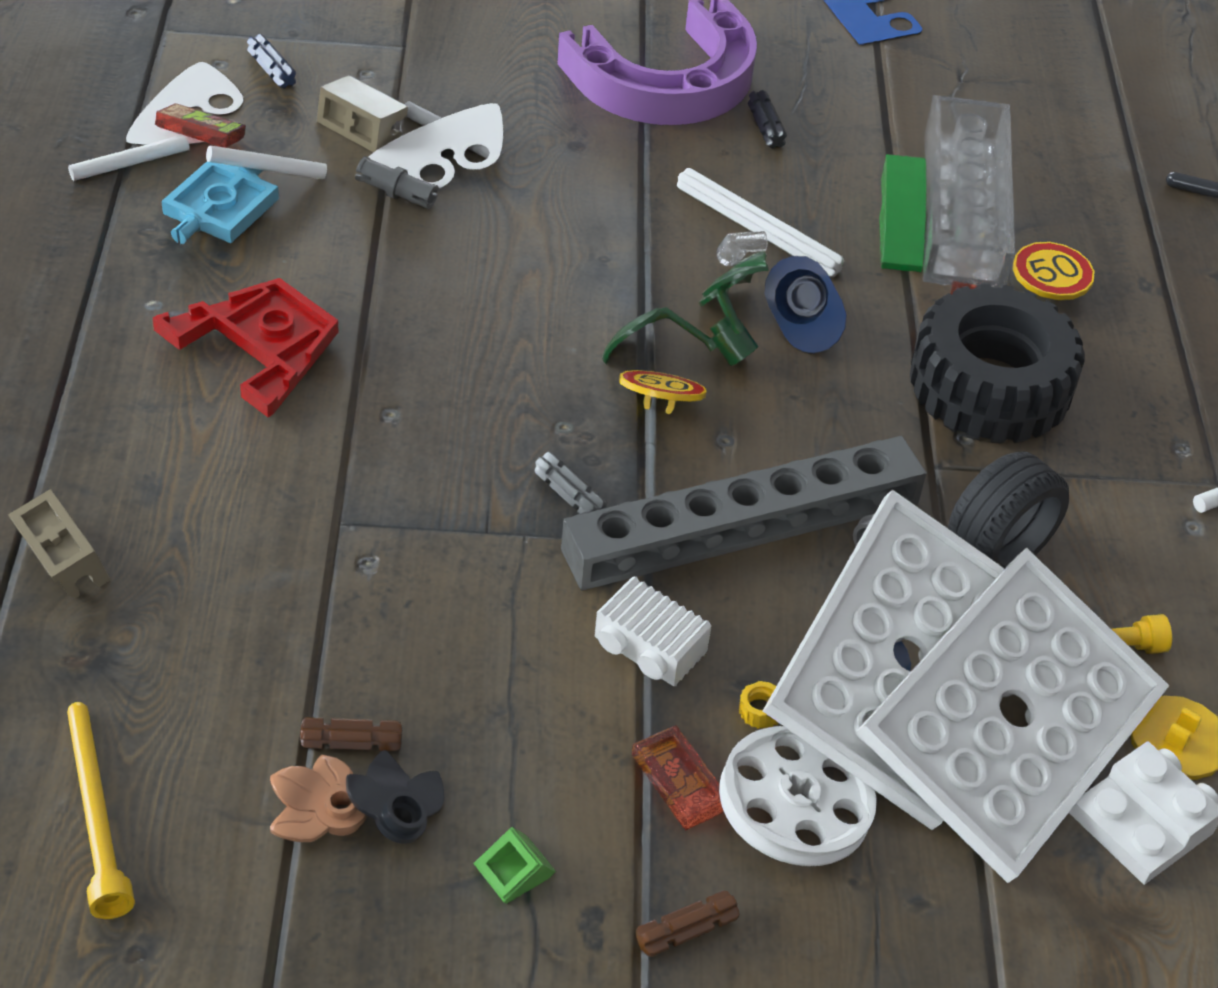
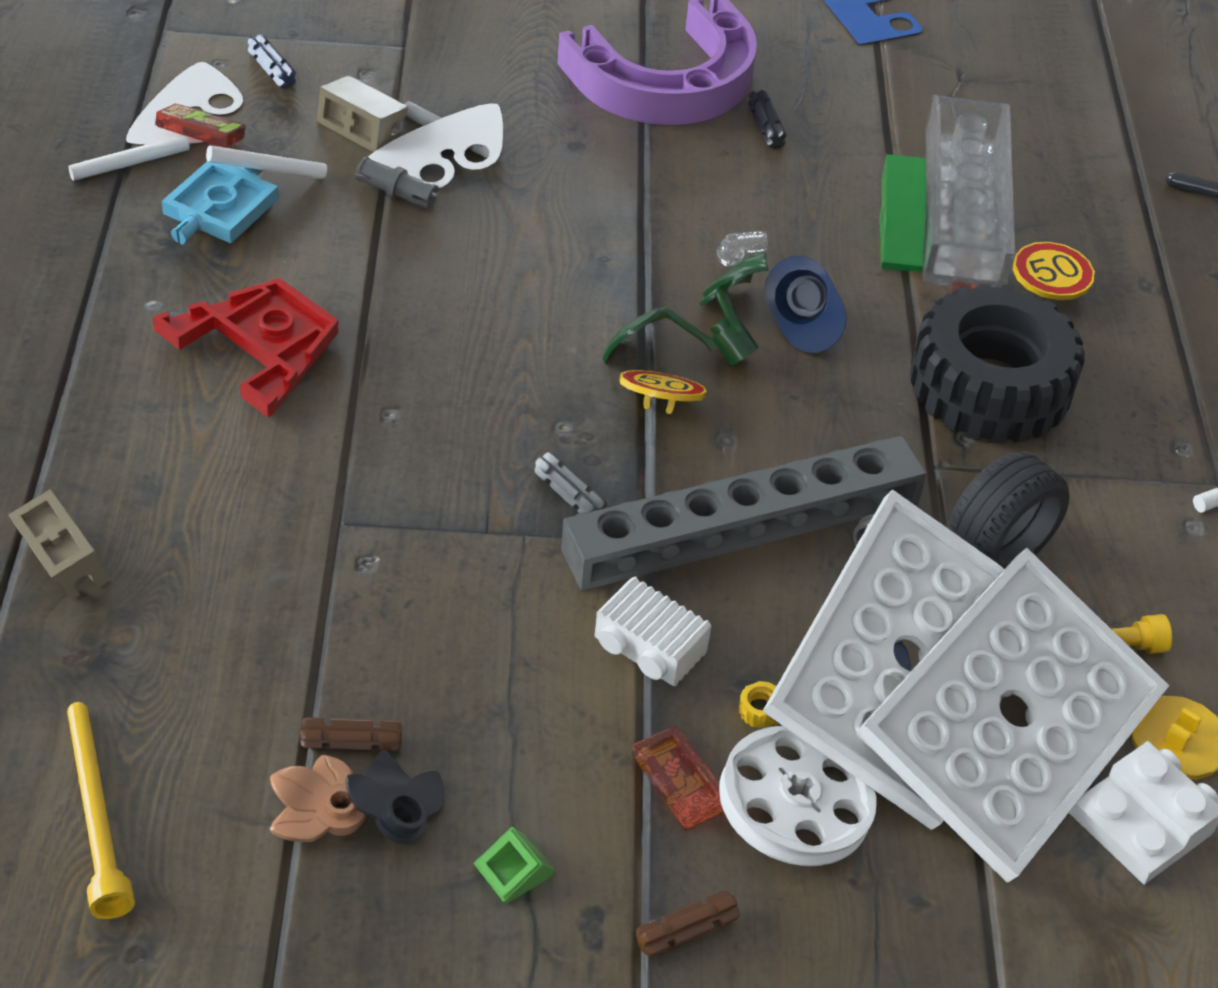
(756, 219): white axle -> none

